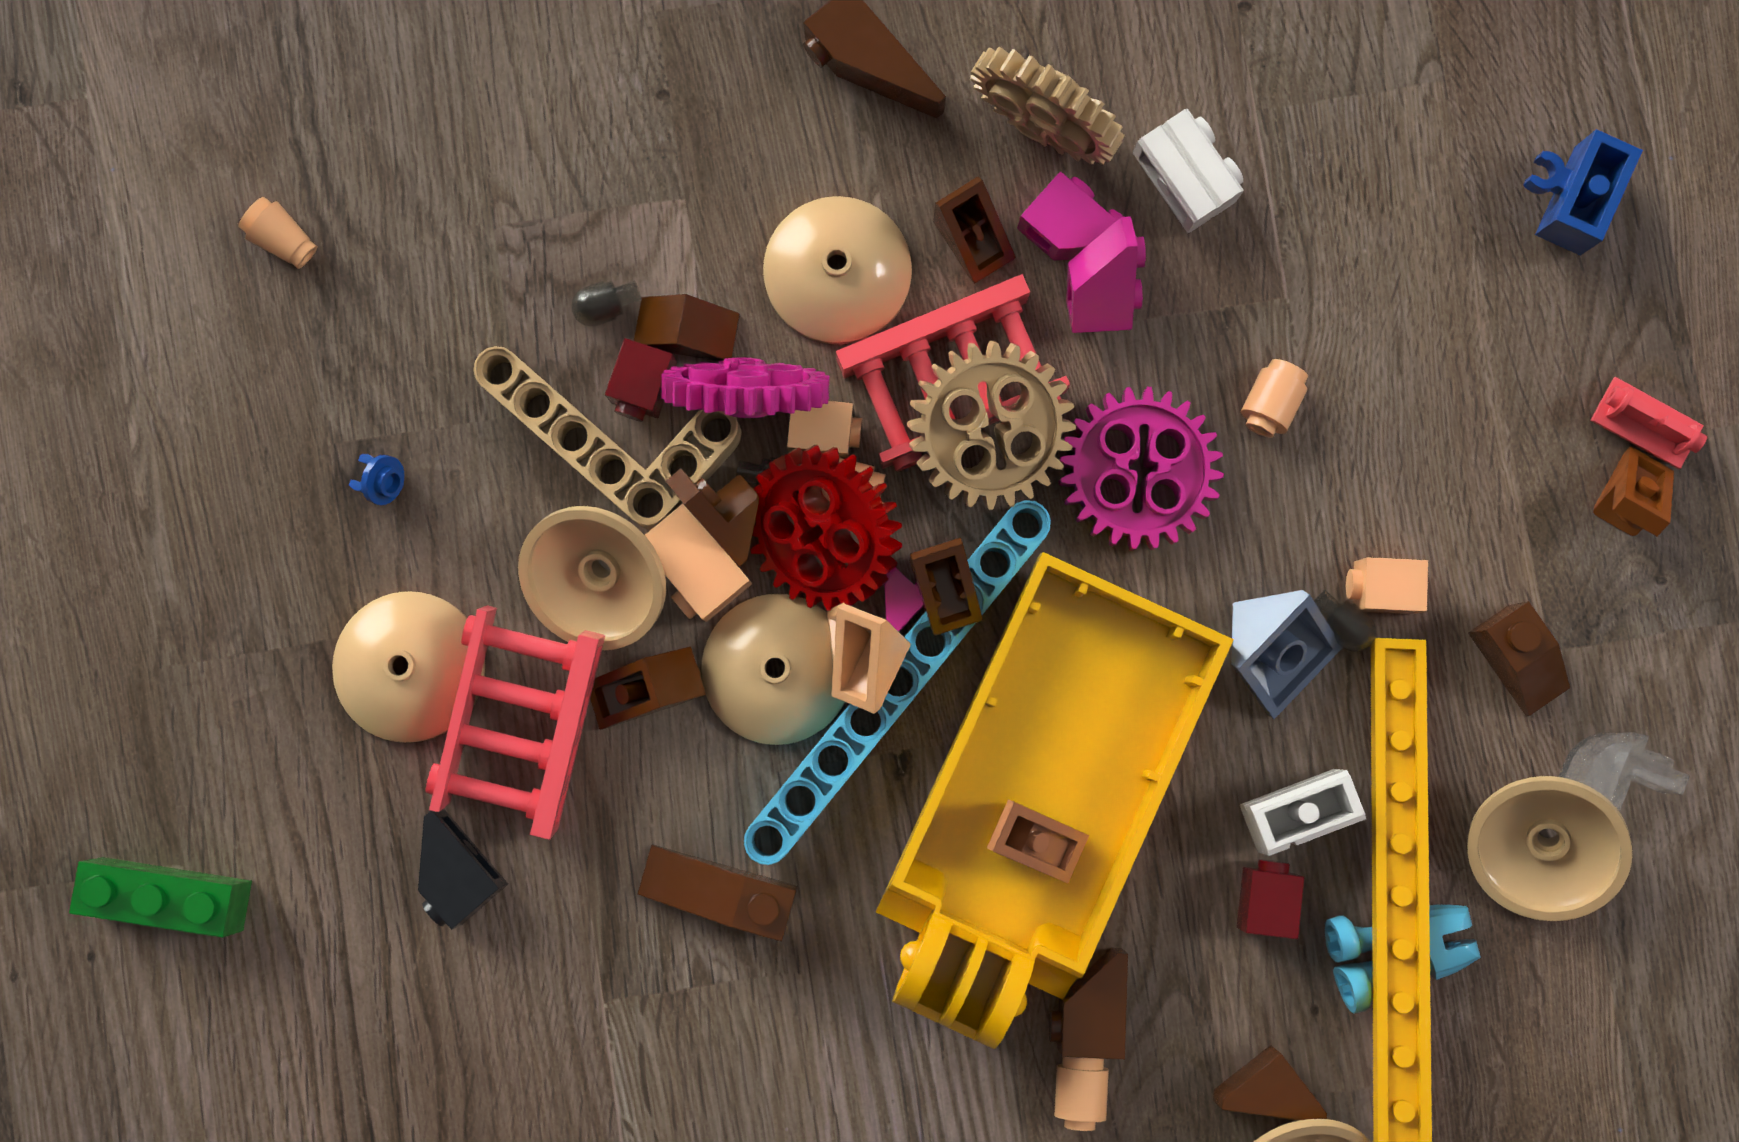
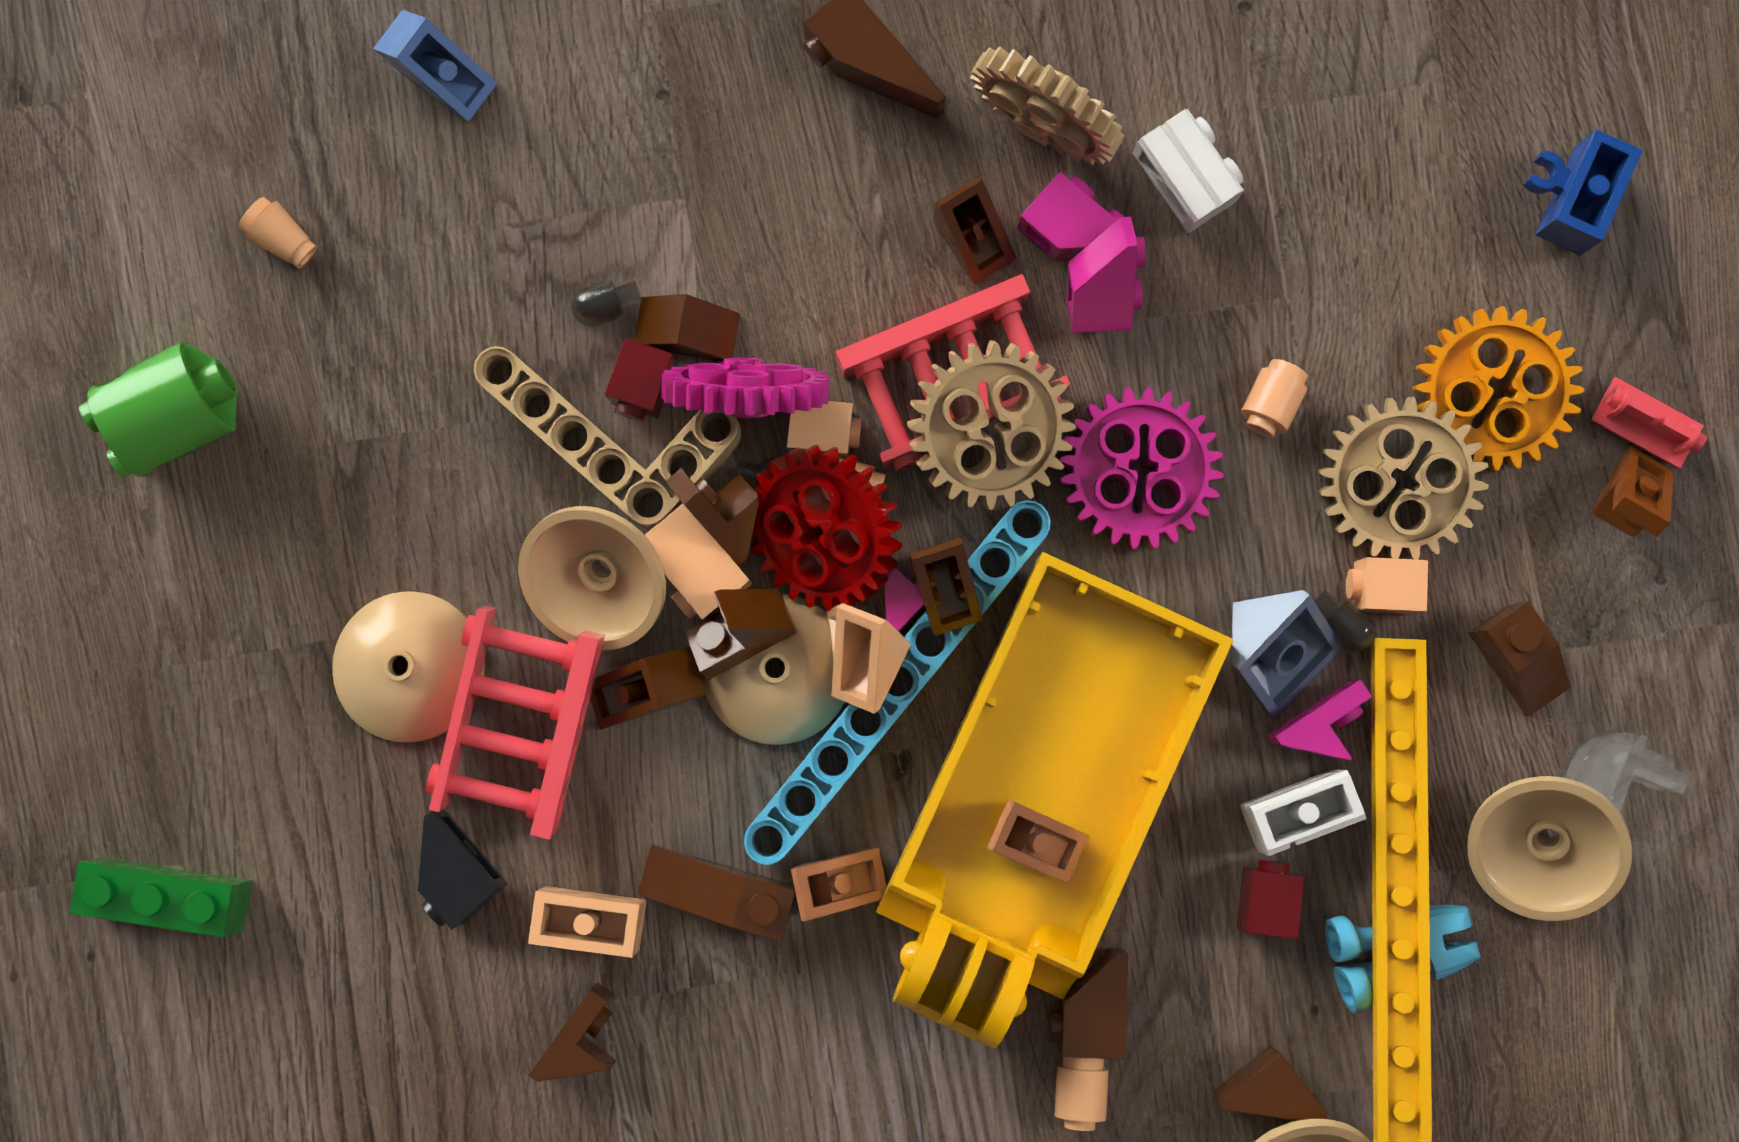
(162, 409): none -> bright green cylinder
(381, 479): blue plate -> none
(435, 64): none -> medium blue slope
(572, 1052): none -> reddish brown slope
(587, 921): none -> light nougat brick
(746, 626): none -> reddish brown slope
(838, 883): none -> nougat slope
(844, 302): tan dish -> none
(1311, 728): none -> dark pink slope
(1439, 506): none -> tan gear
(1534, 414): none -> light orange gear

